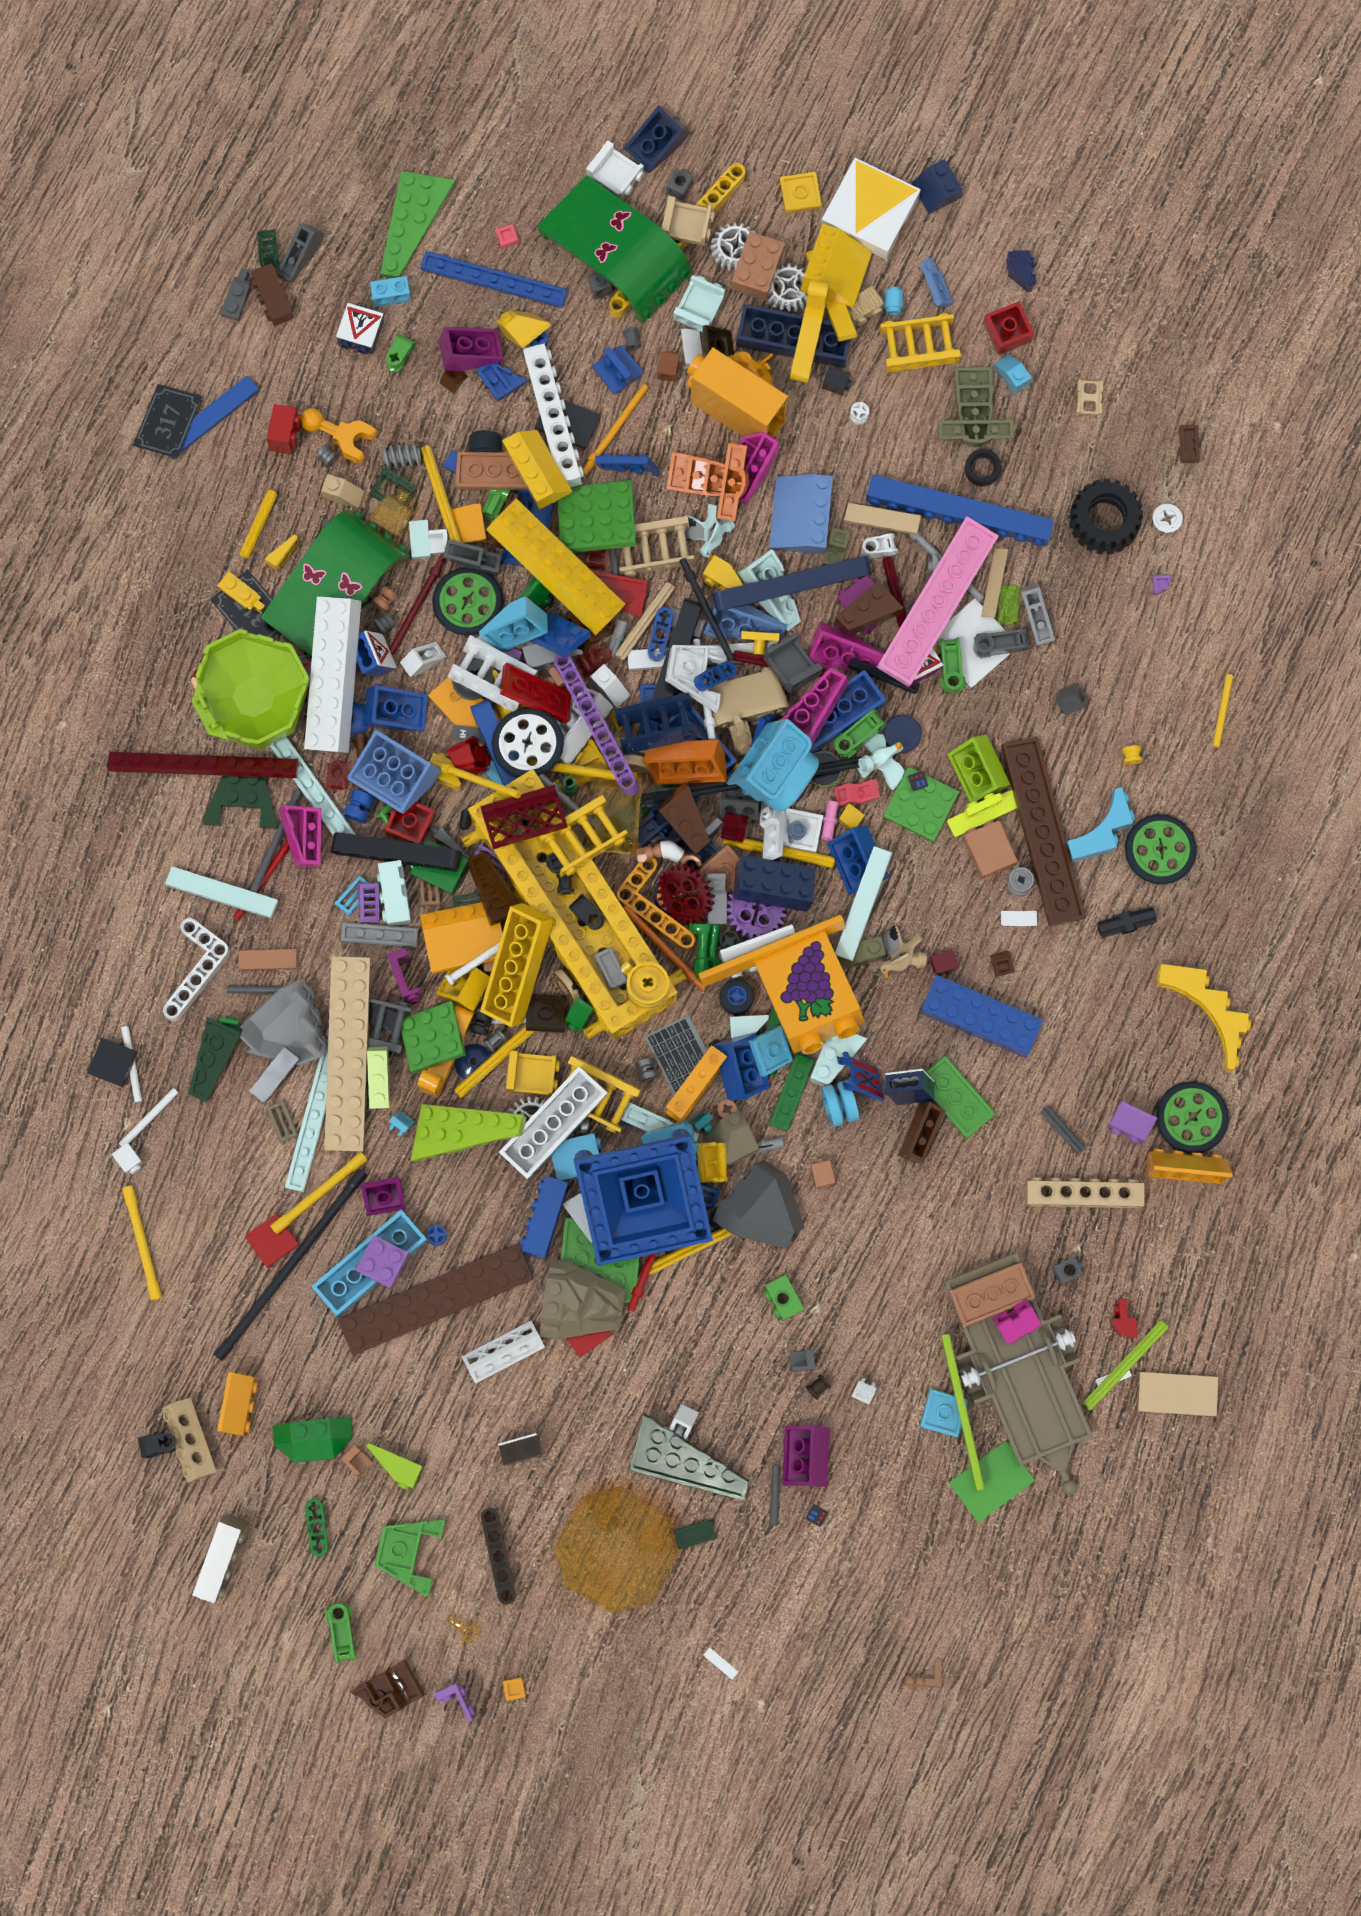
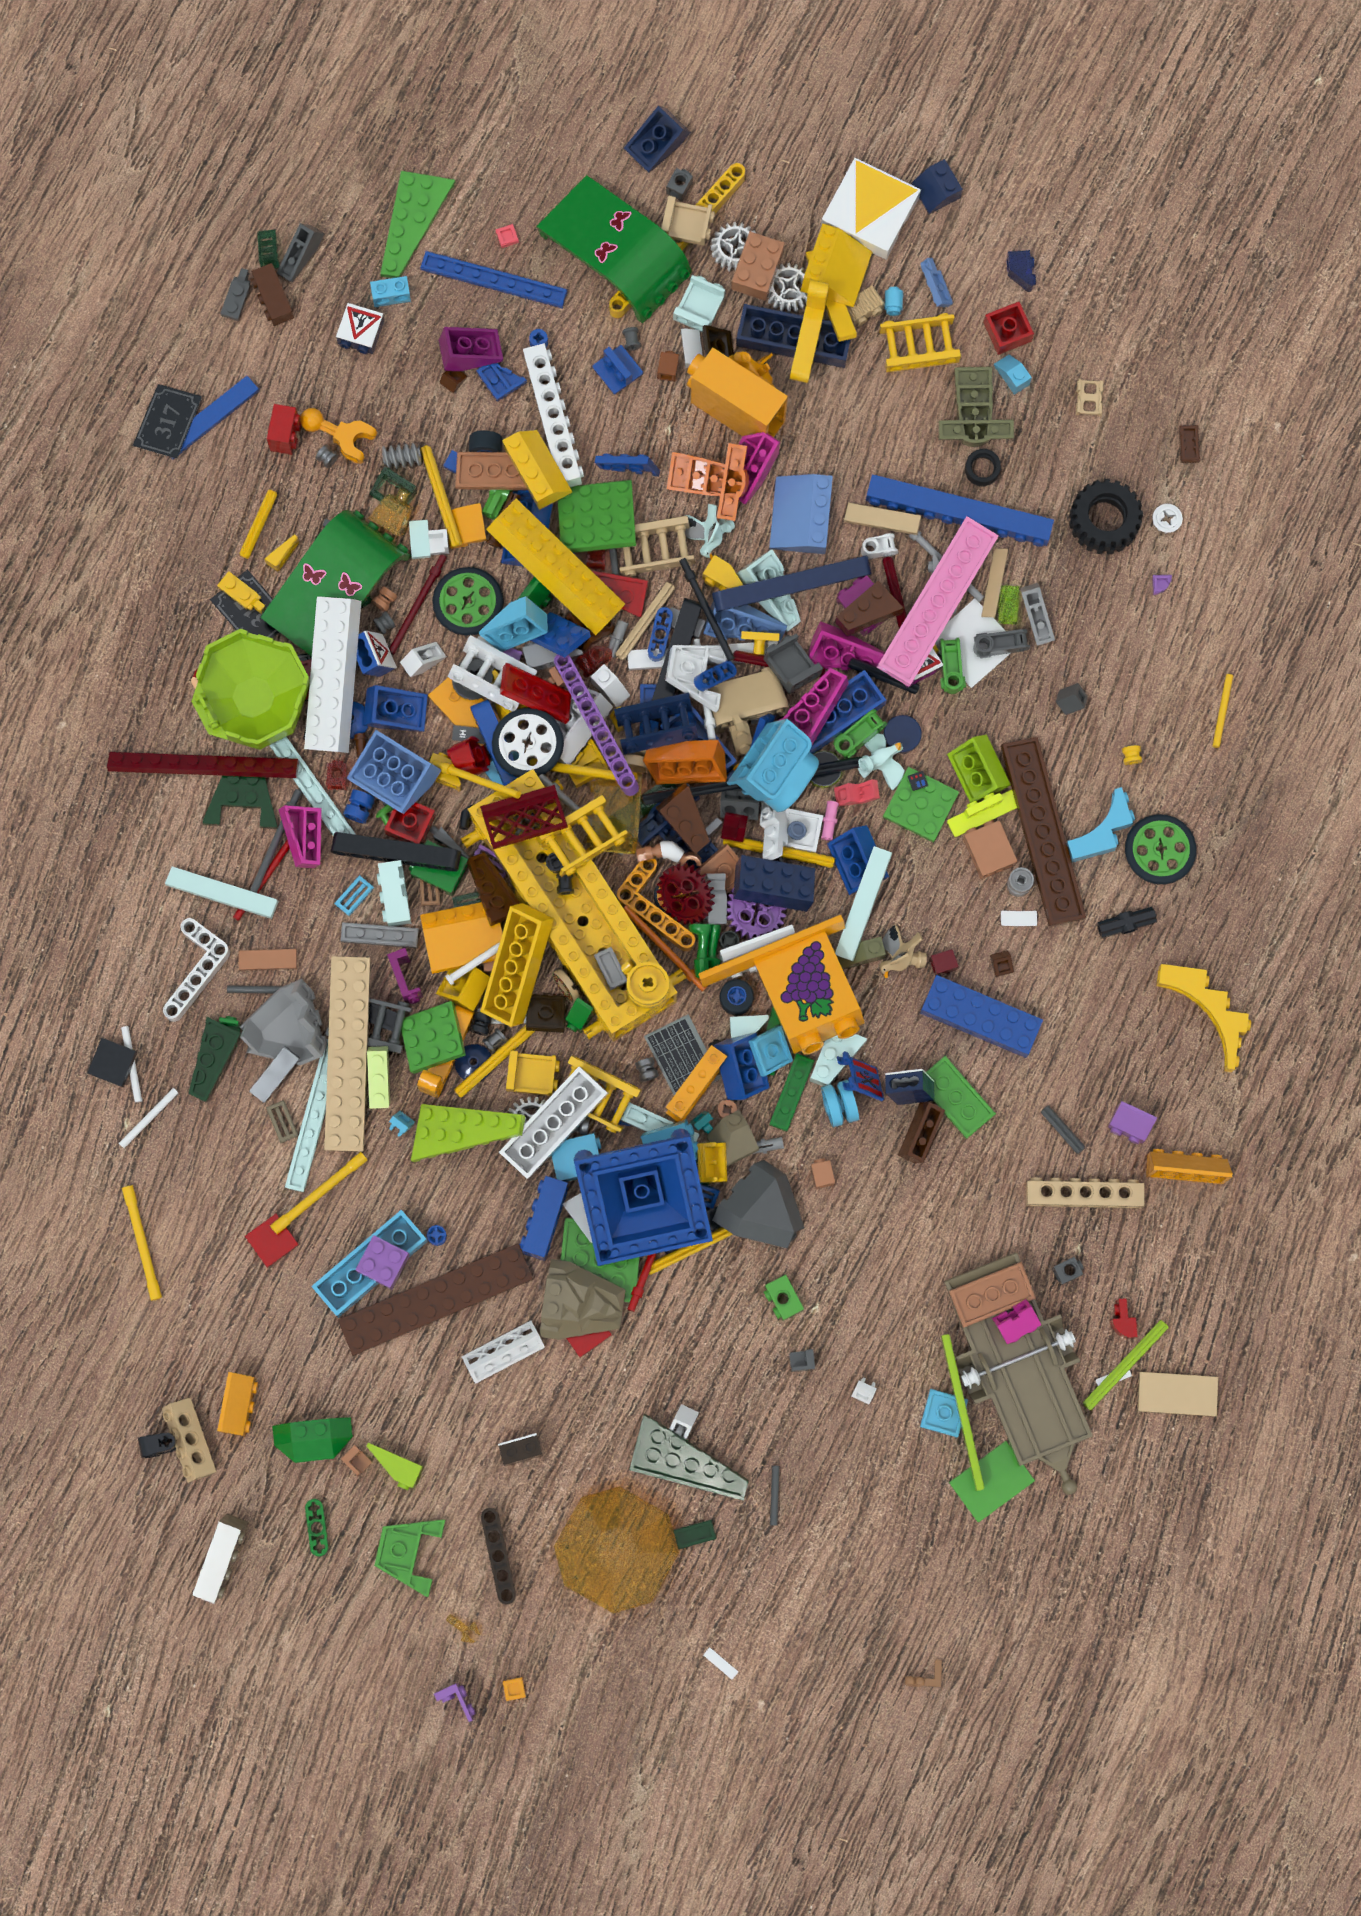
(128, 1159): white brick -> none
(227, 1345): black piece -> none
(341, 1632): bright green piece -> none
(342, 491): tan slope -> none
(361, 887): medium lavender slope -> none
(383, 1196): magenta slope -> none
(390, 1690): reddish brown slope -> none
(400, 350): bright green piece -> none
(472, 557): dark grey slope -> none
(521, 326): yellow slope -> none
(569, 786): green pin -> none
(581, 423): black tile -> none
(585, 911): black piece -> none
(599, 286): dark grey brick -> none
(615, 171): white panel -> none
(615, 428): light orange bar -> none
(800, 192): yellow tile -> none
(806, 1456): magenta slope -> none
(816, 1515): black sticker -> none
(818, 1387): dark brown bush -> none
(836, 381): black brick -> none
(836, 546): olive slope -> none
(851, 817): yellow slope -> none
(859, 408): white wheel -> none
(1211, 1099): wedge -> none

